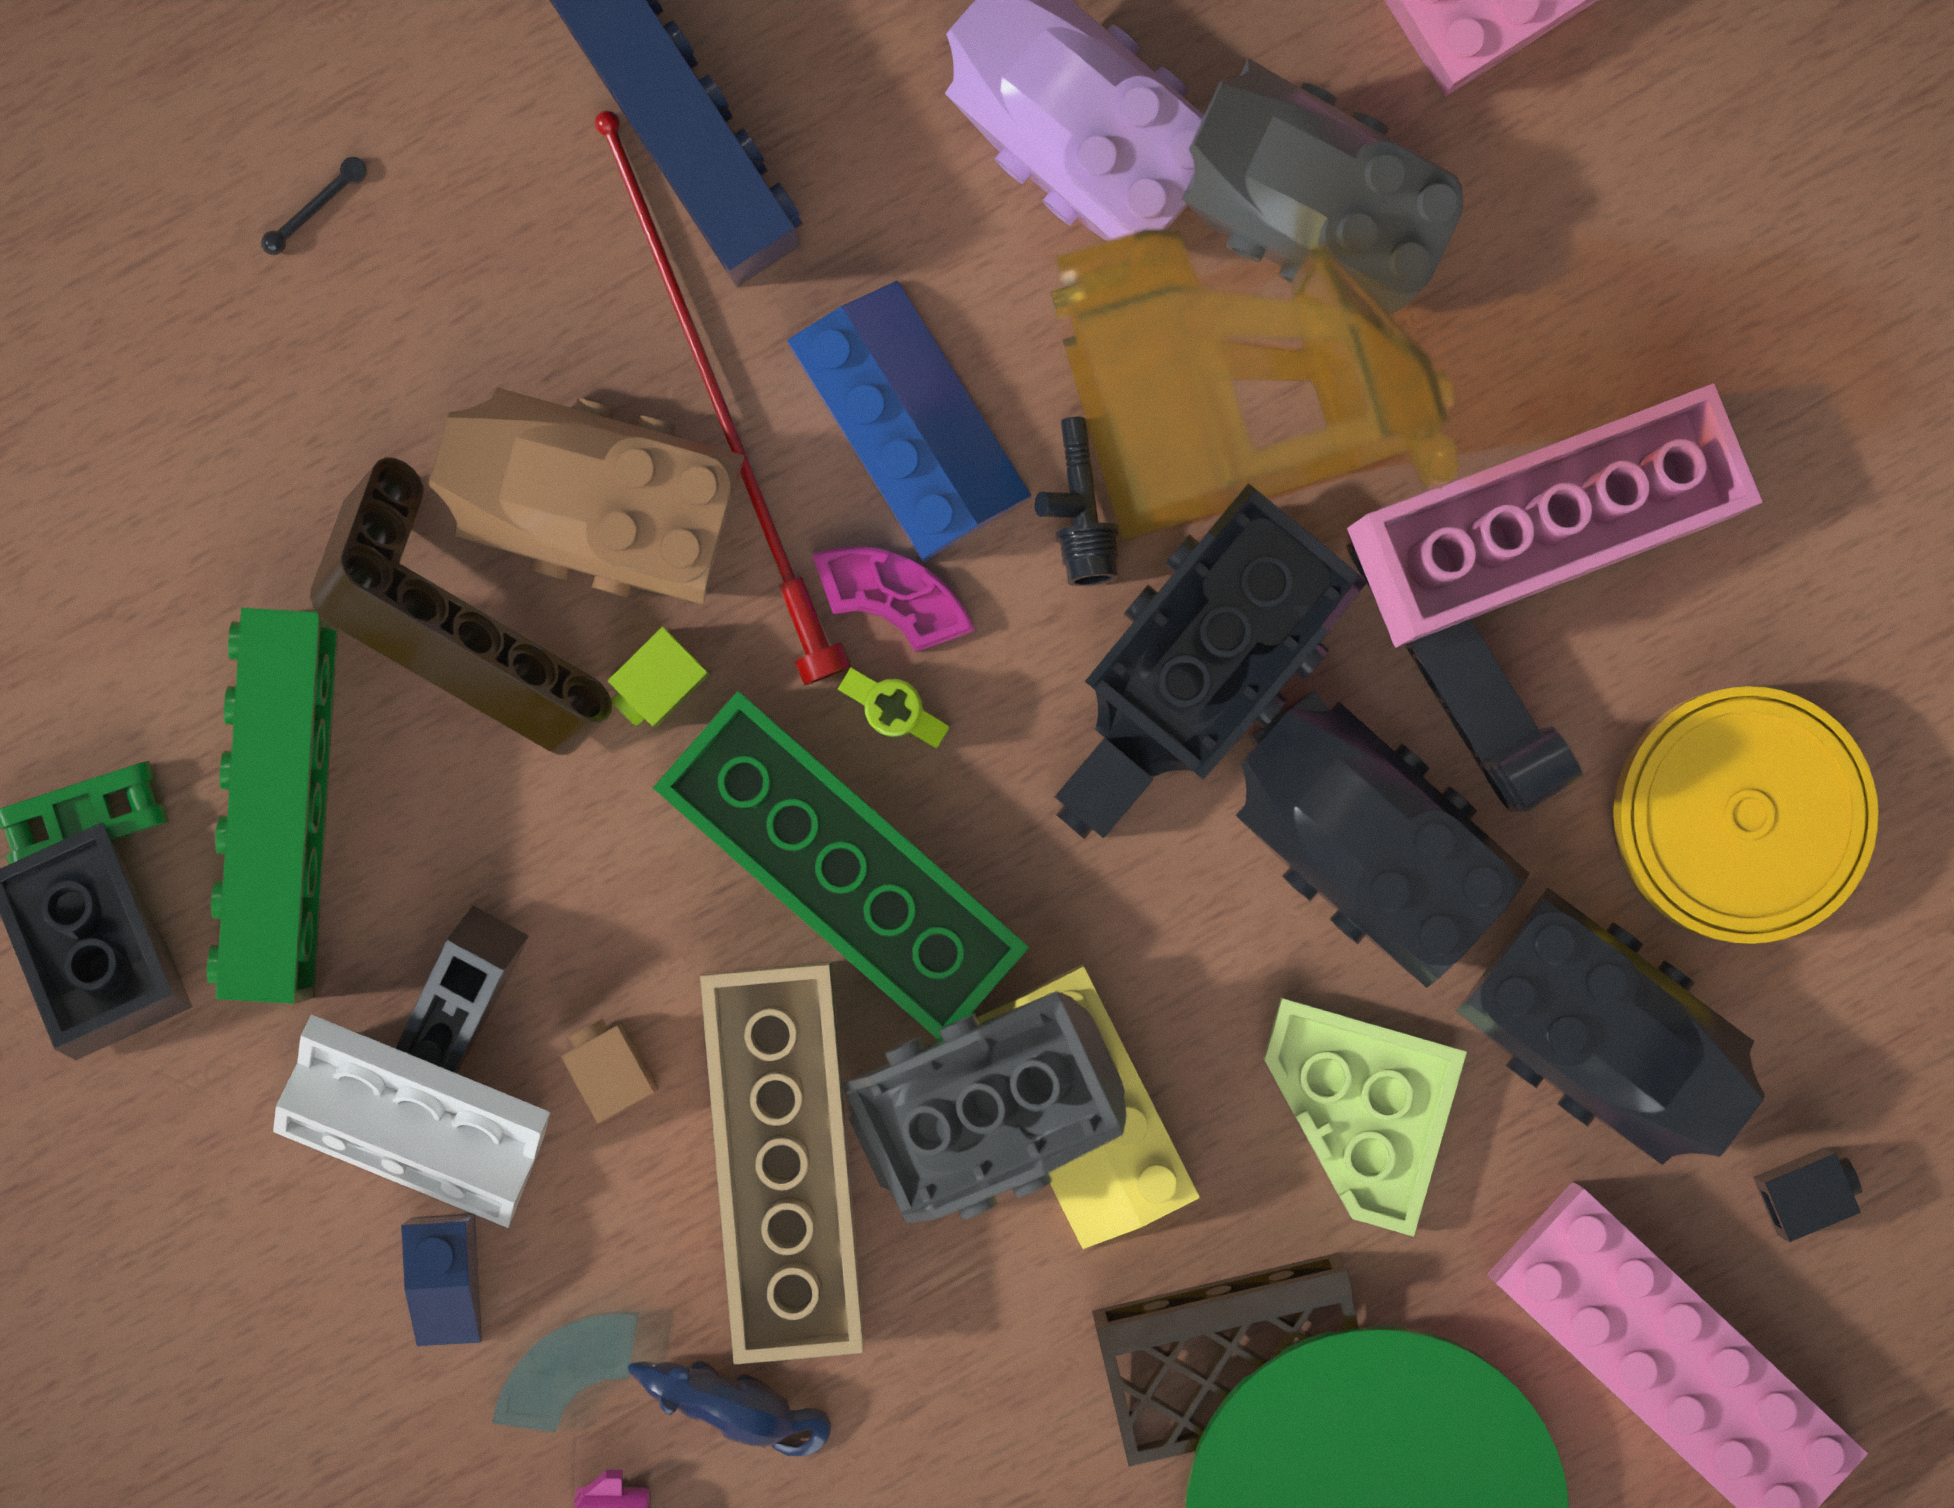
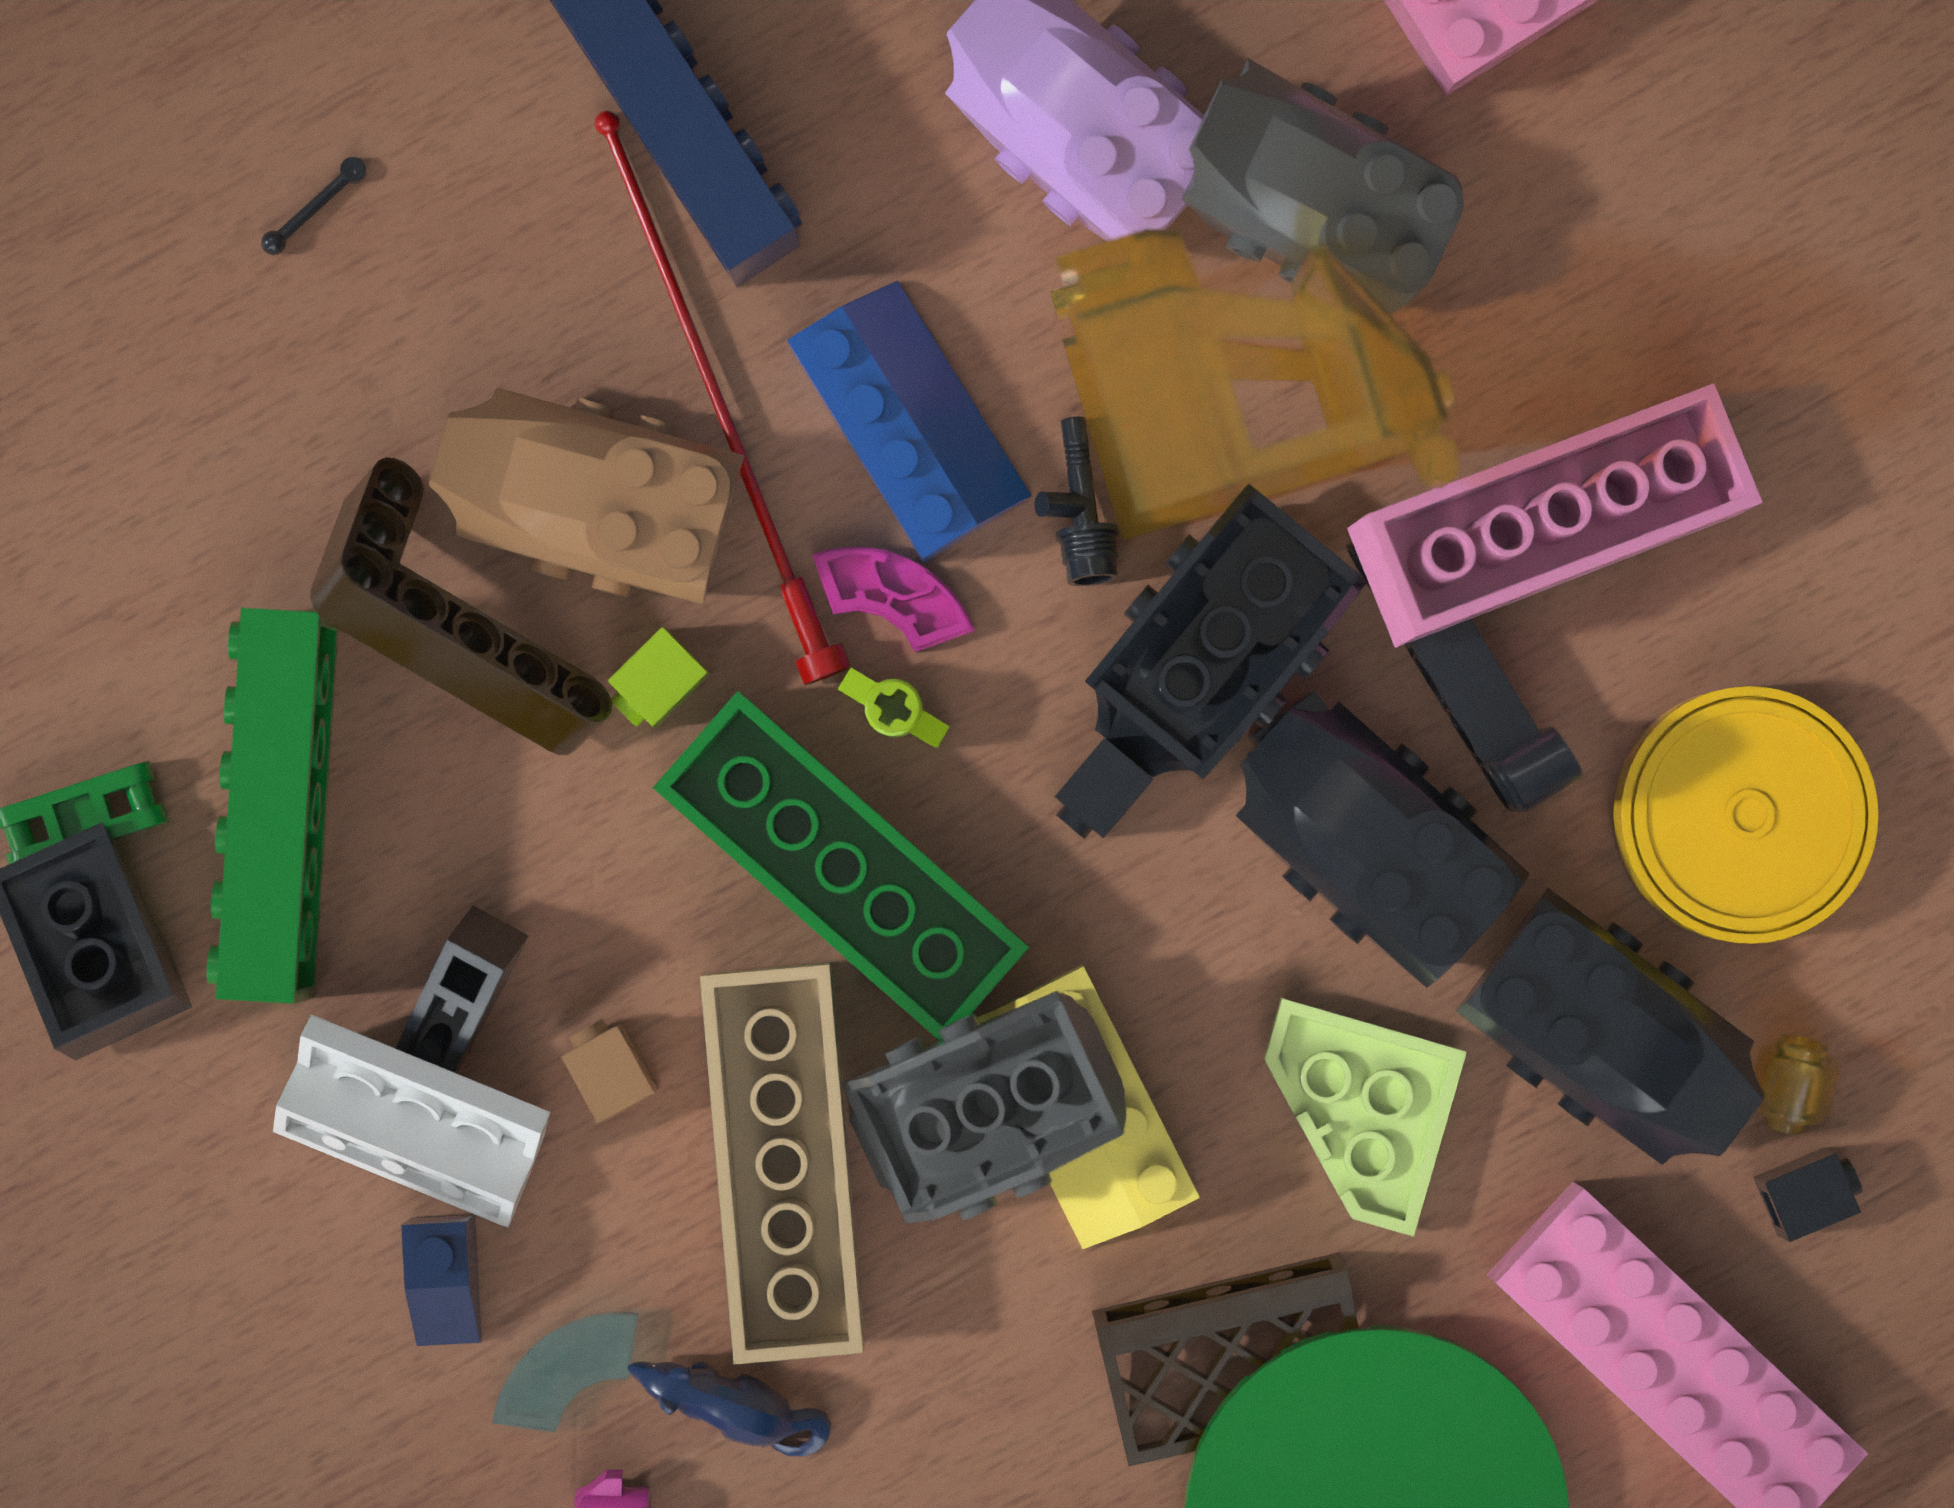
(1796, 1082): none -> clear yellow head

